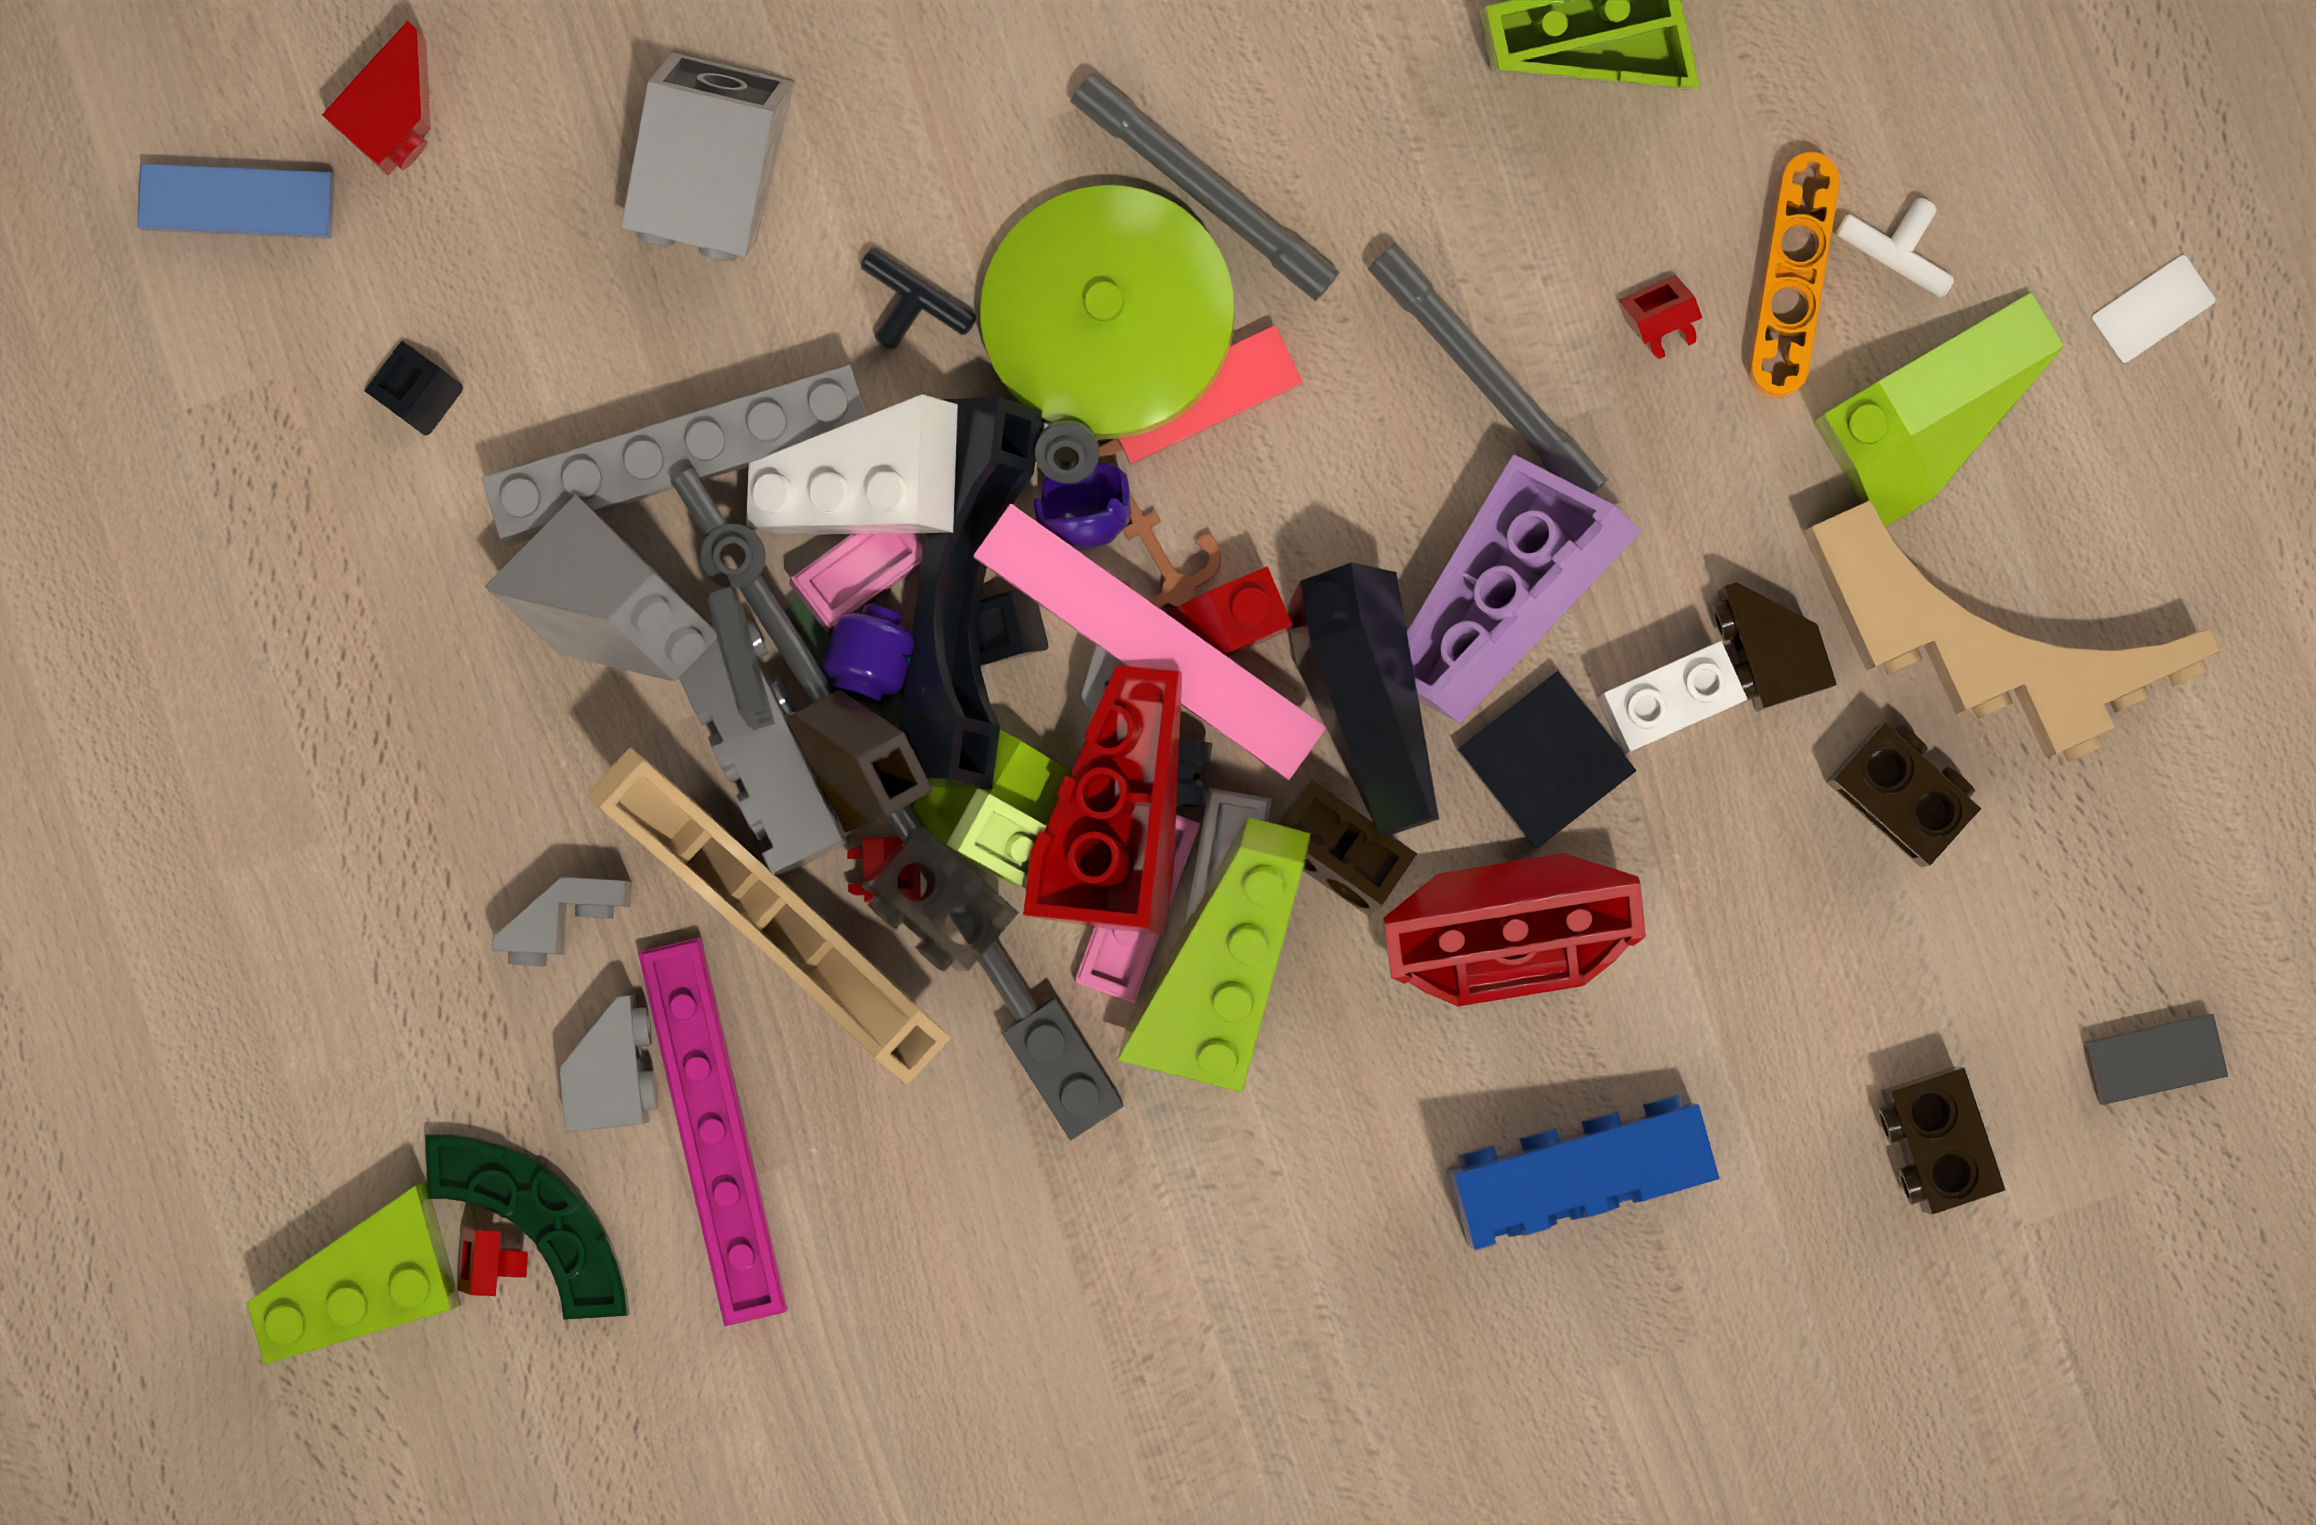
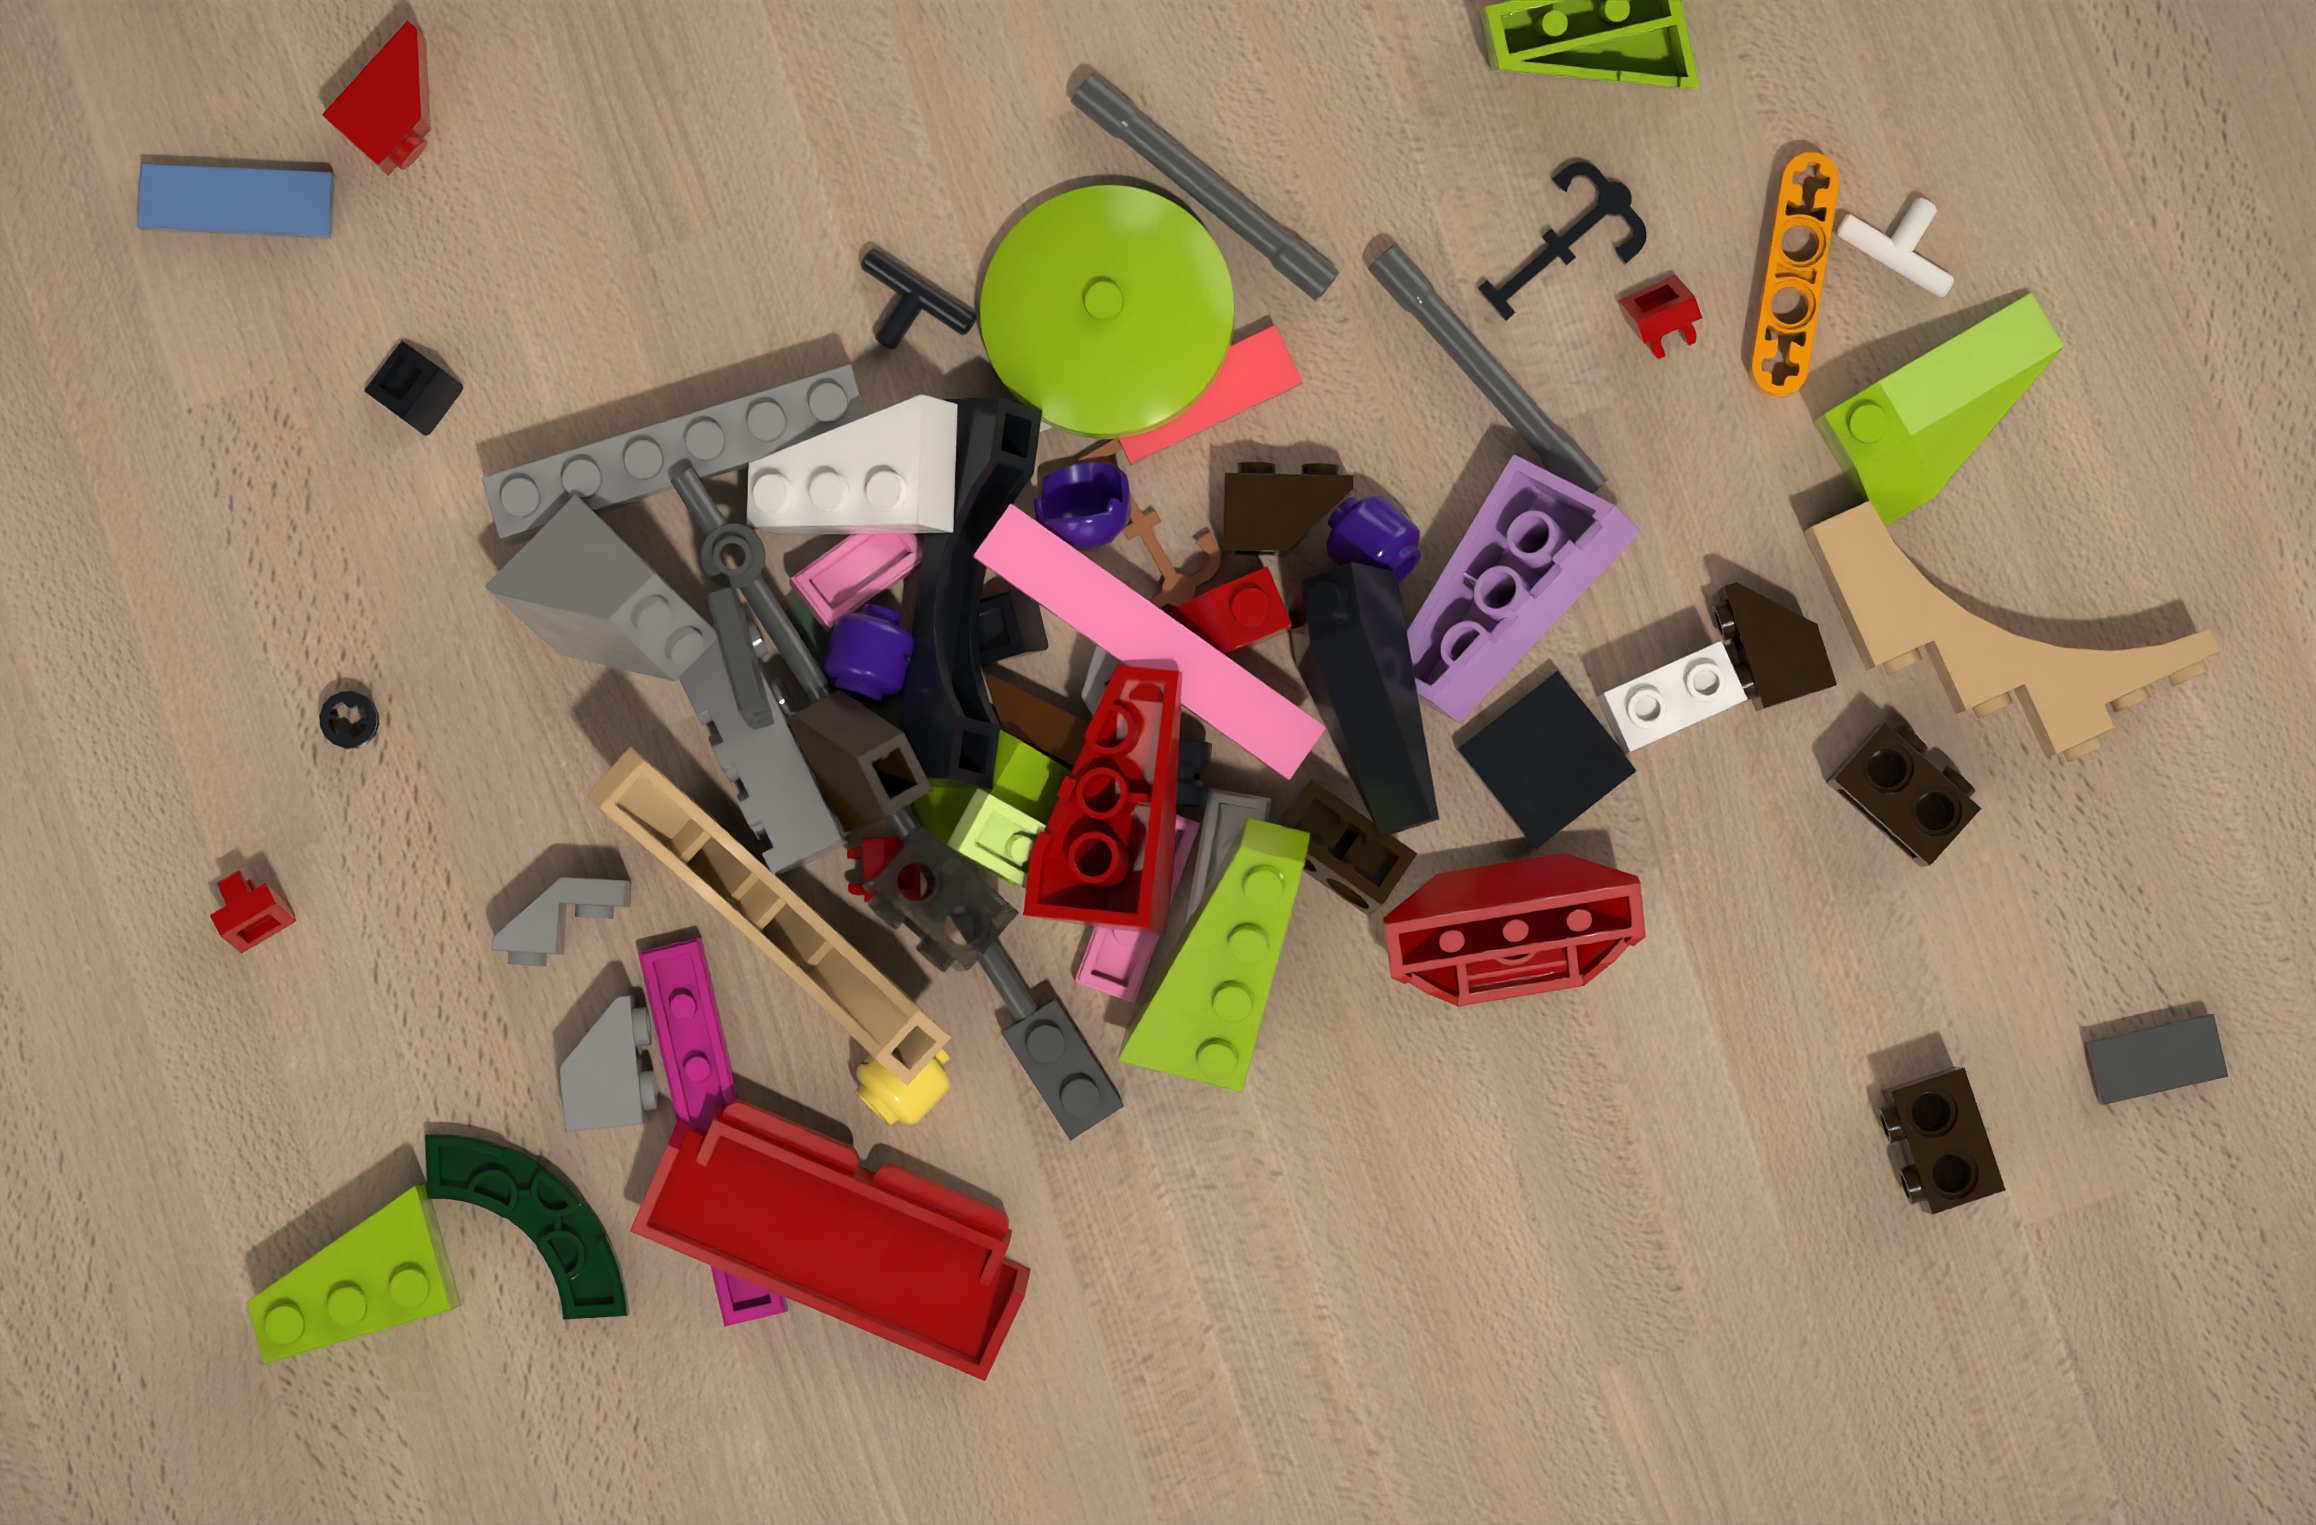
(249, 912): none -> red tile
(353, 701): none -> black bush
(483, 1261): red tile -> none
(705, 155): light grey slope -> none
(836, 1237): none -> red slope
(893, 1098): none -> light yellow head
(1038, 721): none -> reddish brown piece
(1067, 434): dark grey plate -> none
(1277, 511): none -> dark brown slope
(1373, 535): none -> dark purple head
(1581, 1172): blue wedge -> none
(1613, 200): none -> black piece
(2153, 308): white sticker -> none

